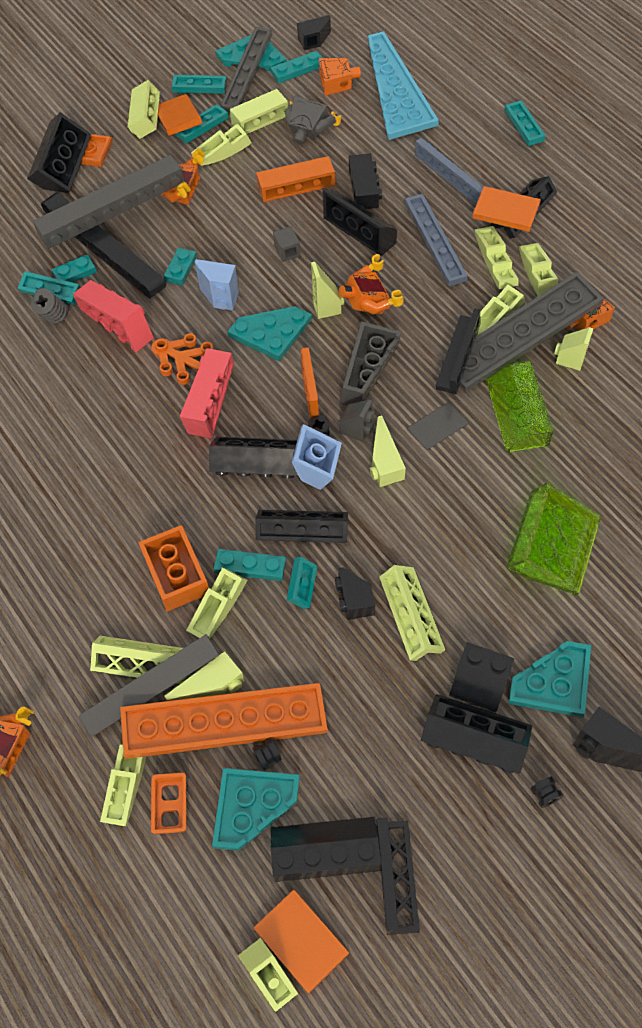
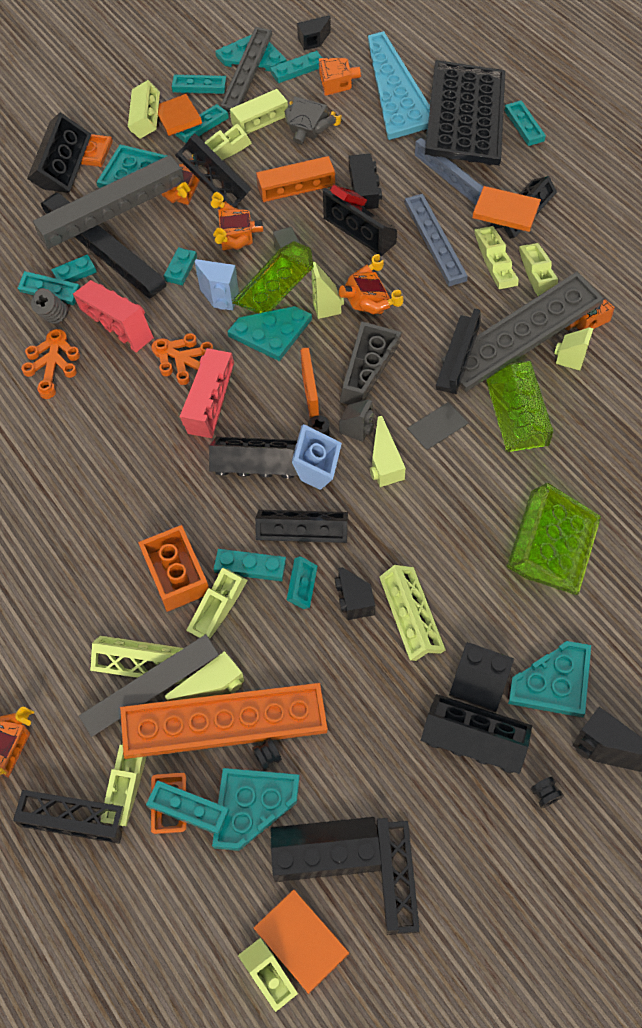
(54, 340): none -> orange plant
(67, 826): none -> black fence
(126, 161): none -> teal plate
(188, 807): none -> teal plate
(216, 169): none -> black fence
(234, 224): none -> torso
(276, 278): none -> clear neon green slope
(348, 195): none -> red tile
(466, 113): none -> black plate
(498, 308): yellowish green slope -> none

